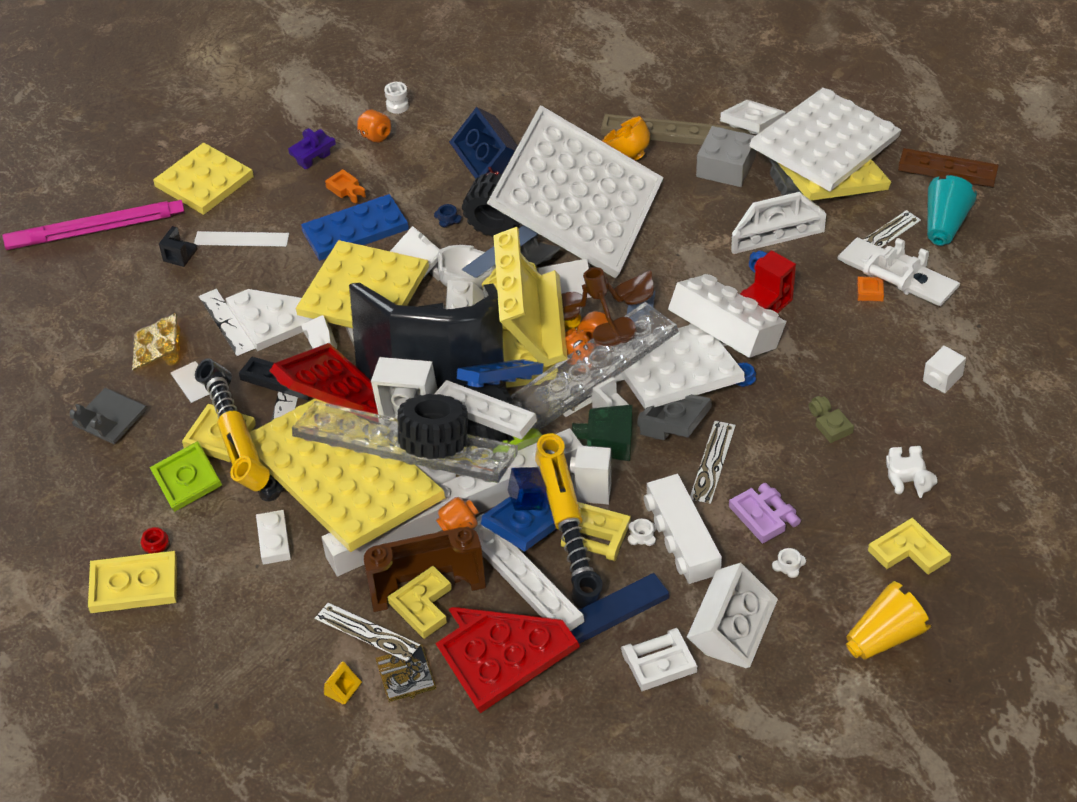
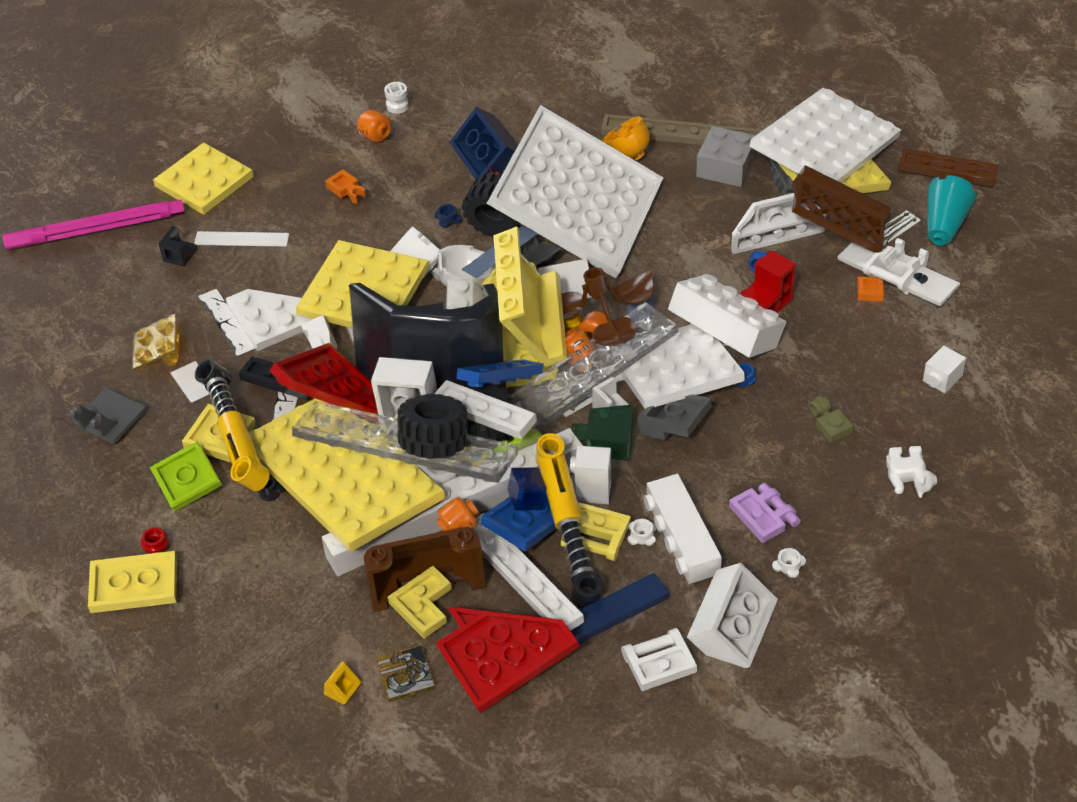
(273, 537): white plate -> none
(312, 145): dark purple hips -> none
(355, 225): blue plate -> none
(367, 631): sticker -> none
(712, 462): sticker -> none
(751, 116): white plate -> none
(840, 198): none -> reddish brown fence
(887, 623): yellow cone -> none
(912, 541): light yellow plate -> none

